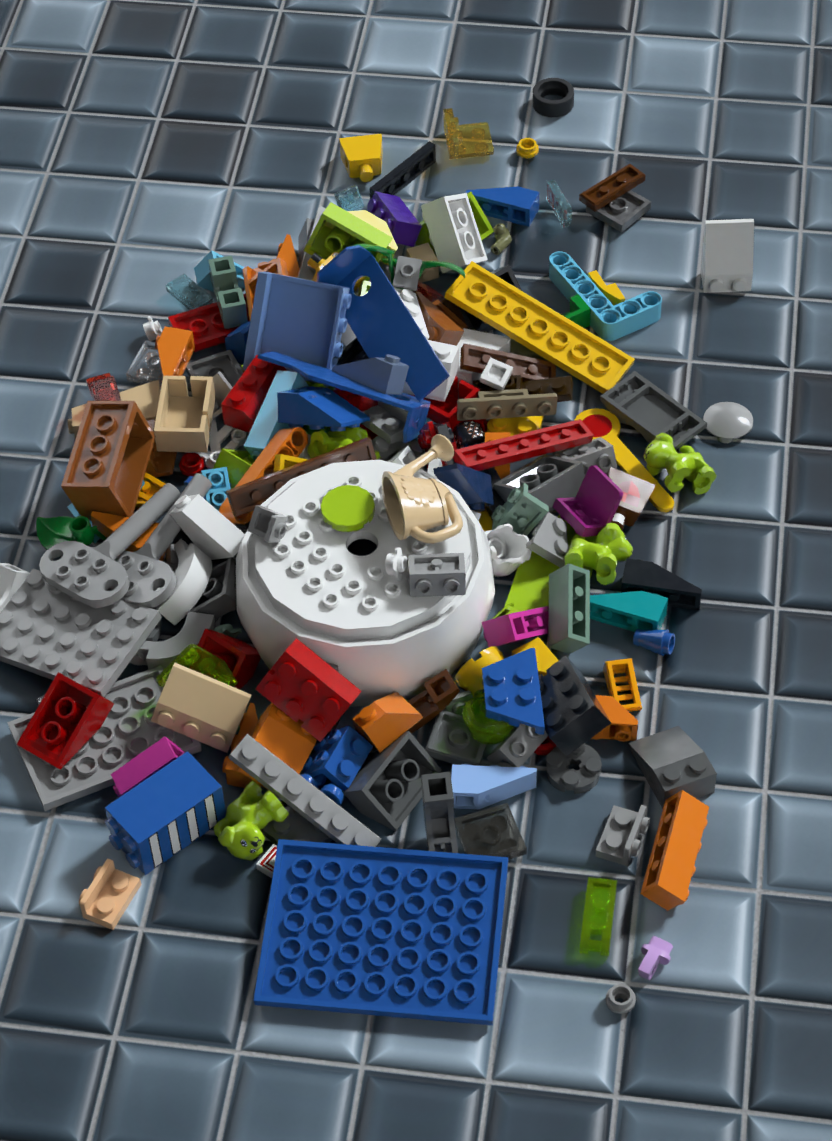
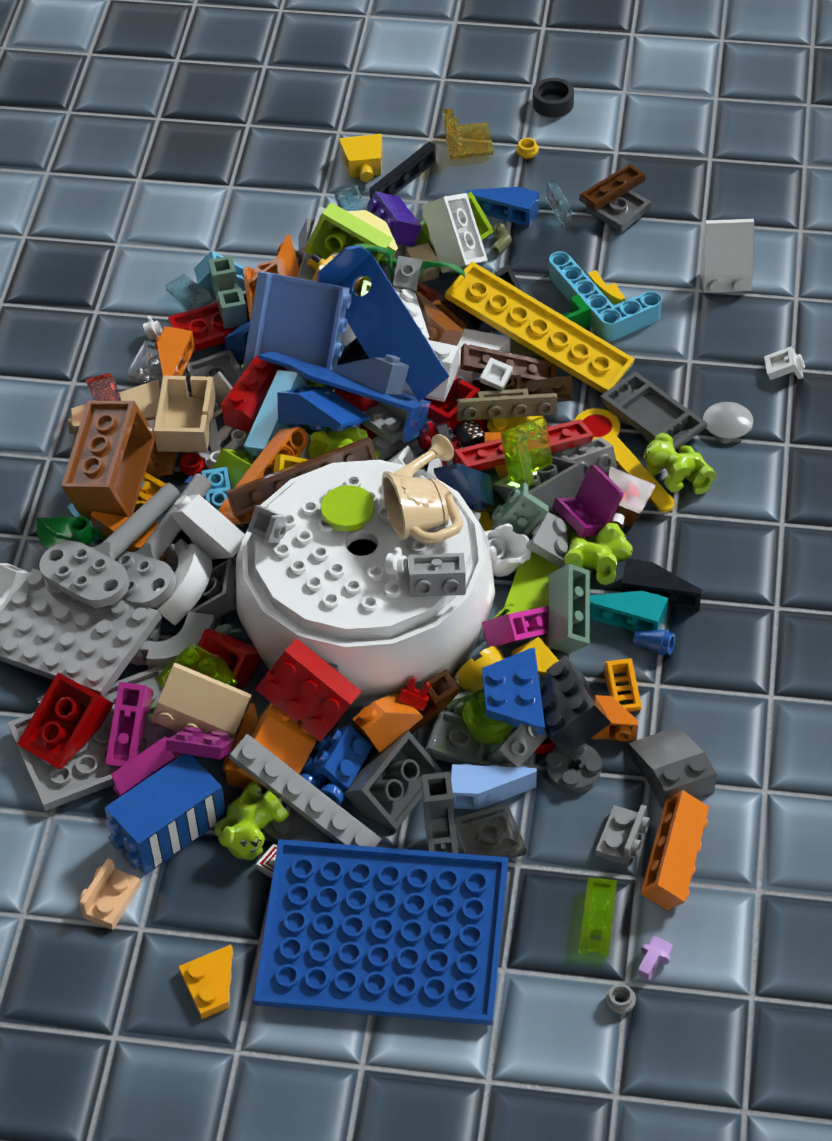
(128, 722): none -> dark pink slope
(194, 742): none -> magenta plate
(209, 981): none -> light orange wing
(412, 696): none -> red tile
(526, 450): none -> clear neon green bracket
(783, 363): none -> white bracket

